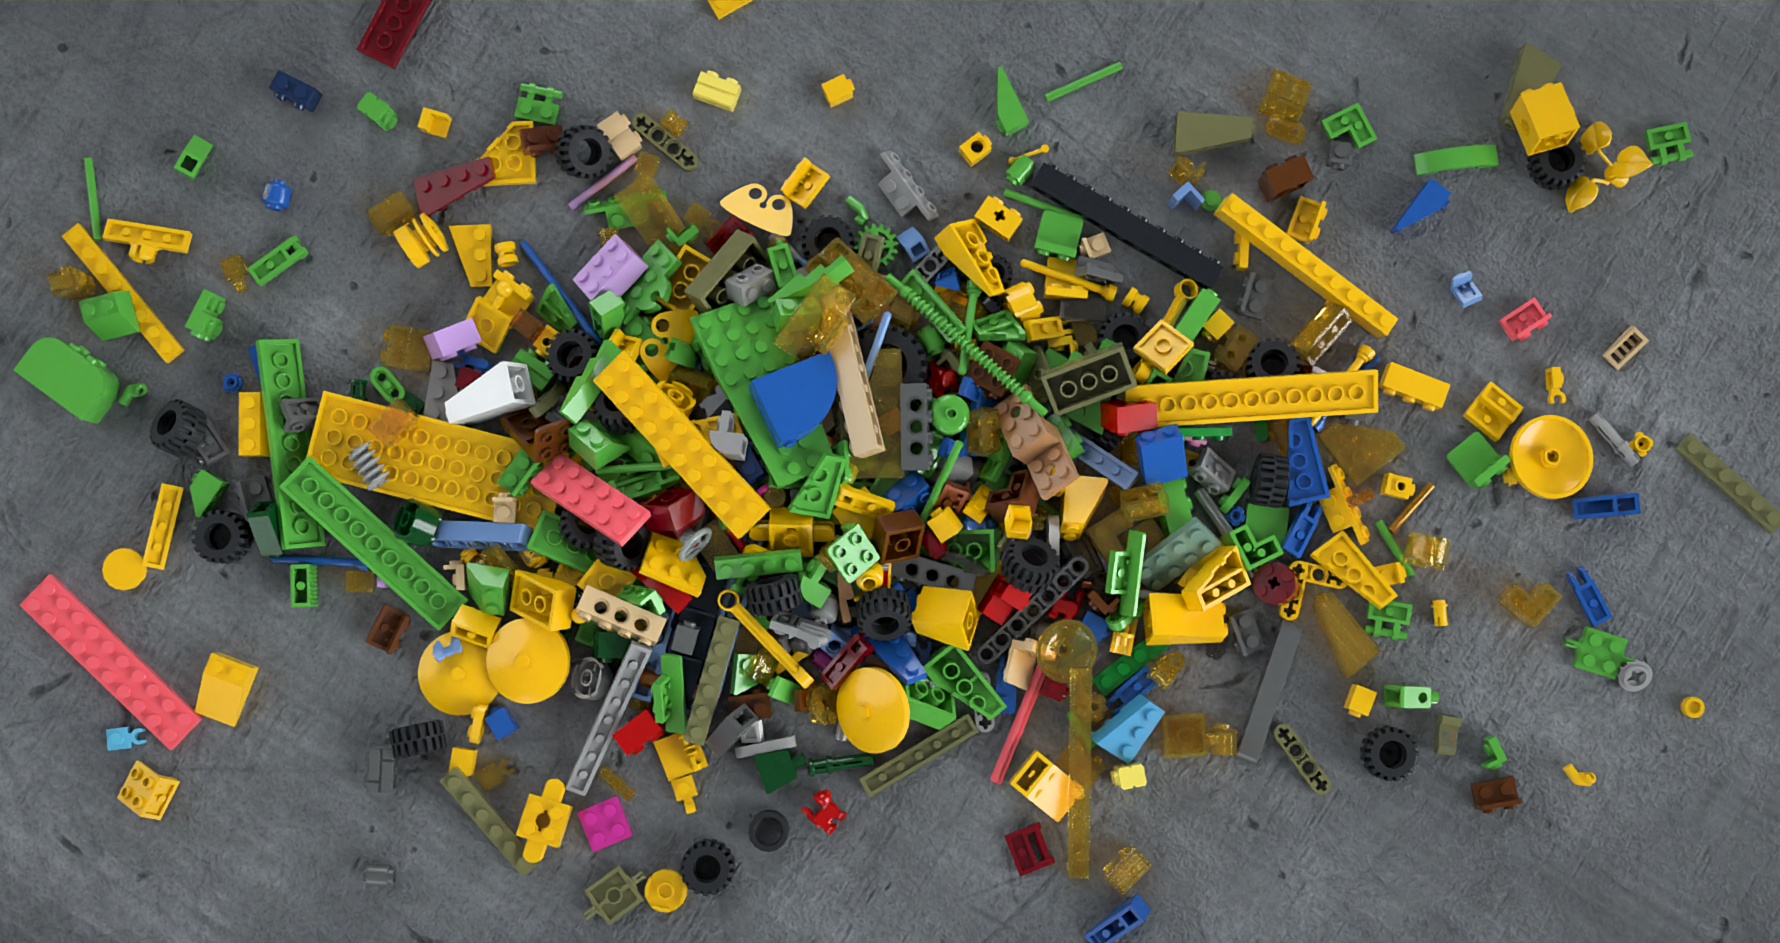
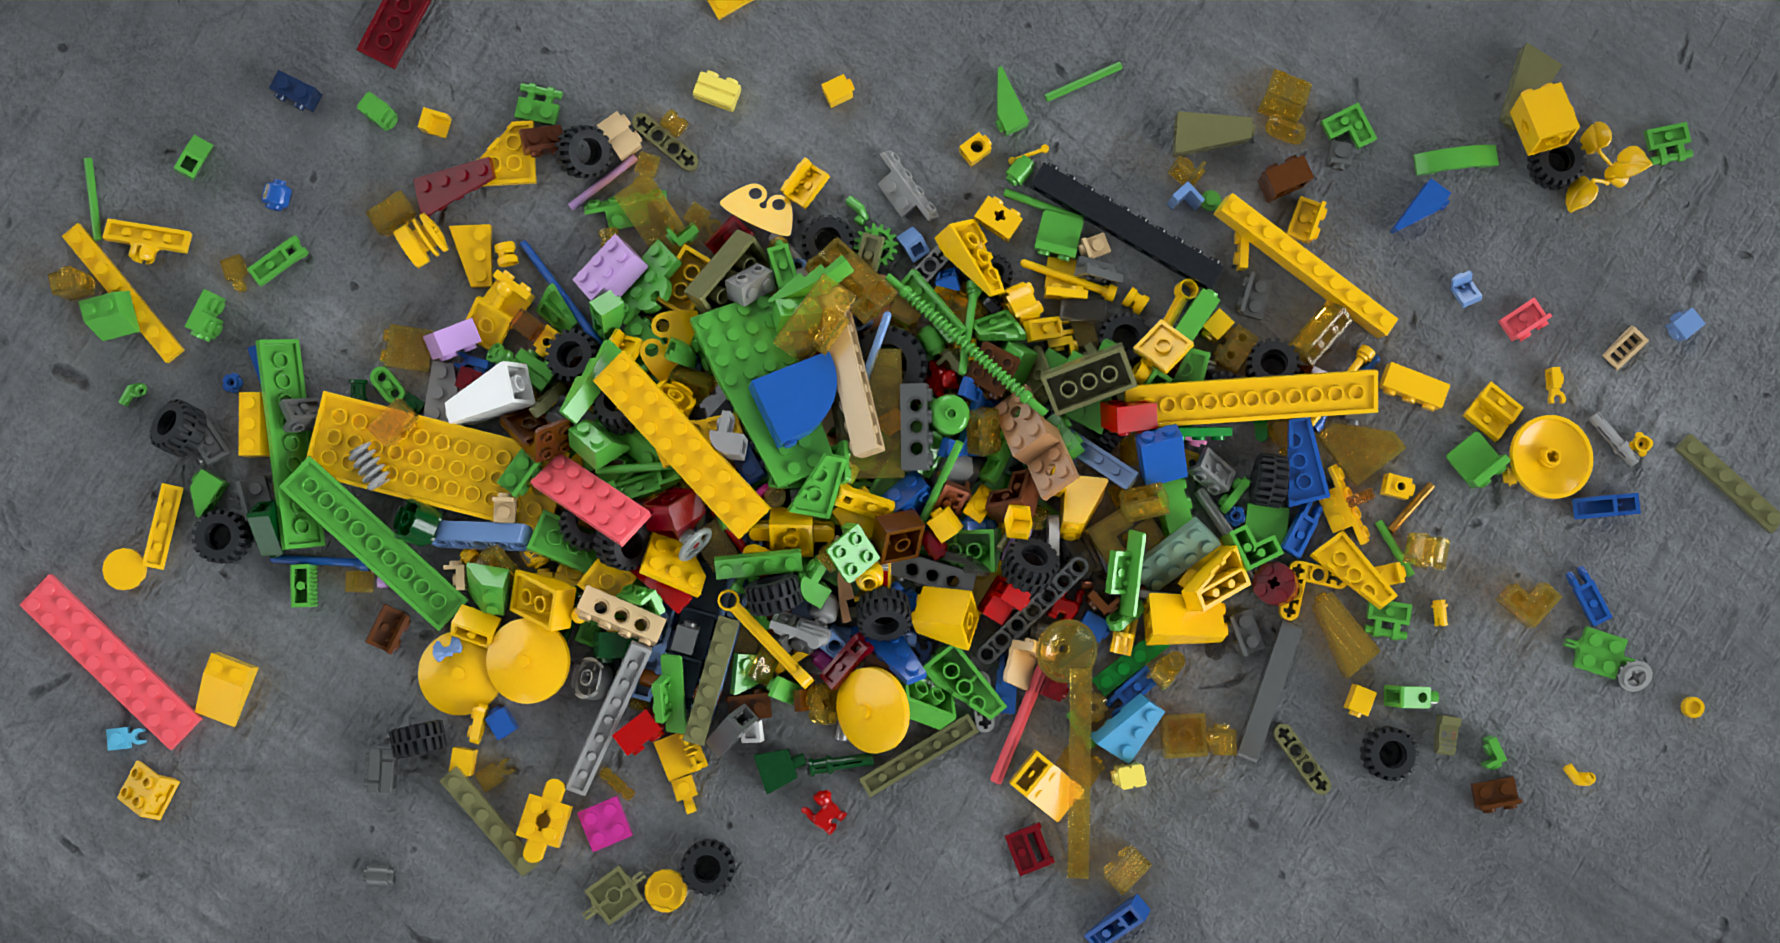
(70, 377): bright green brick -> none
(499, 354): none -> bright green wheel
(765, 746): light grey beam -> none
(766, 846): black tyre -> none
(1684, 324): none -> medium blue brick

